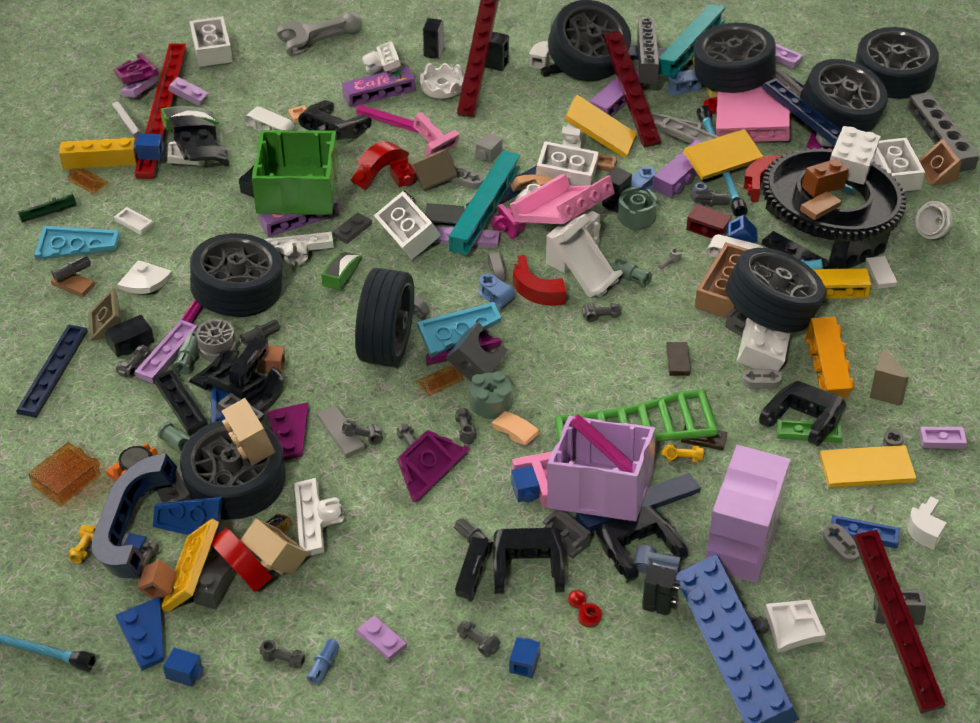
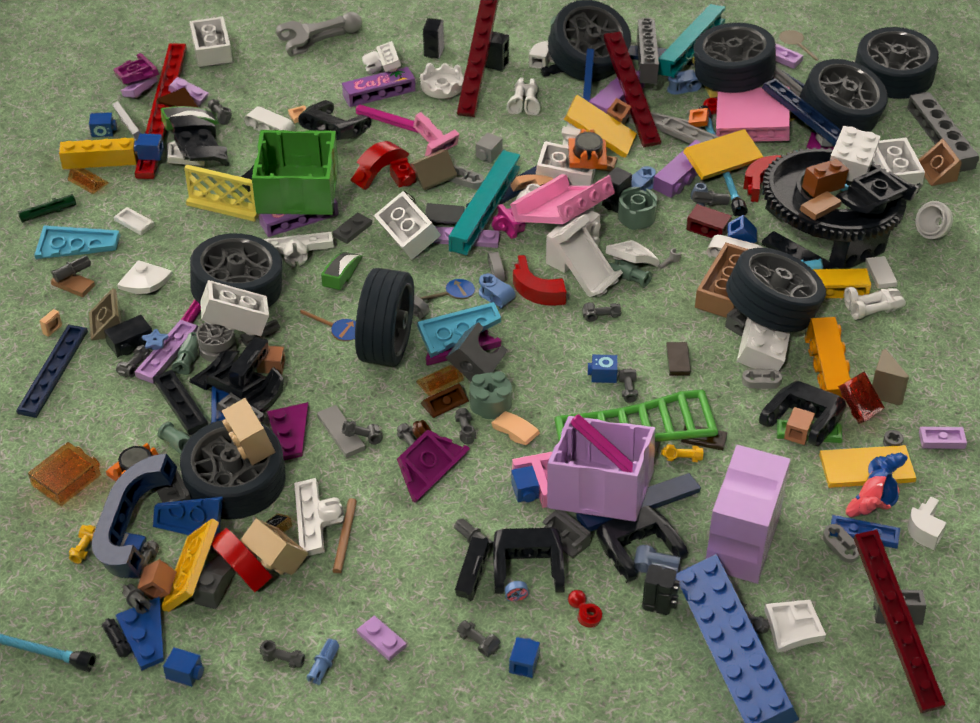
(51, 322): none -> light nougat tile
(102, 124): none -> blue brick
(116, 638): none -> black axle
(135, 598): none -> dark grey axle
(155, 340): none -> medium blue plate
(177, 98): none -> reddish brown tile
(220, 203): none -> light yellow fence
(224, 113): none -> dark grey bar
(234, 308): none -> white brick
(341, 329): none -> blue piece
(344, 537): none -> medium nougat bar
(419, 428): none -> reddish brown plate
(445, 400): none -> reddish brown slope
(457, 289): none -> blue piece
(516, 591): none -> medium blue tile
(531, 104): none -> white piece
(587, 151): none -> piece
(588, 74): none -> blue tile
(603, 368): none -> blue brick
(620, 111): none -> nougat brick
(628, 376): none -> dark grey bar
(632, 252): none -> white plate
(699, 117): none -> orange plate
(794, 37): none -> dark tan piece
(799, 426): none -> nougat brick
(861, 397): none -> clear red plate
(876, 189): none -> black piece
(880, 488): none -> hair
(888, 300): none -> white piece

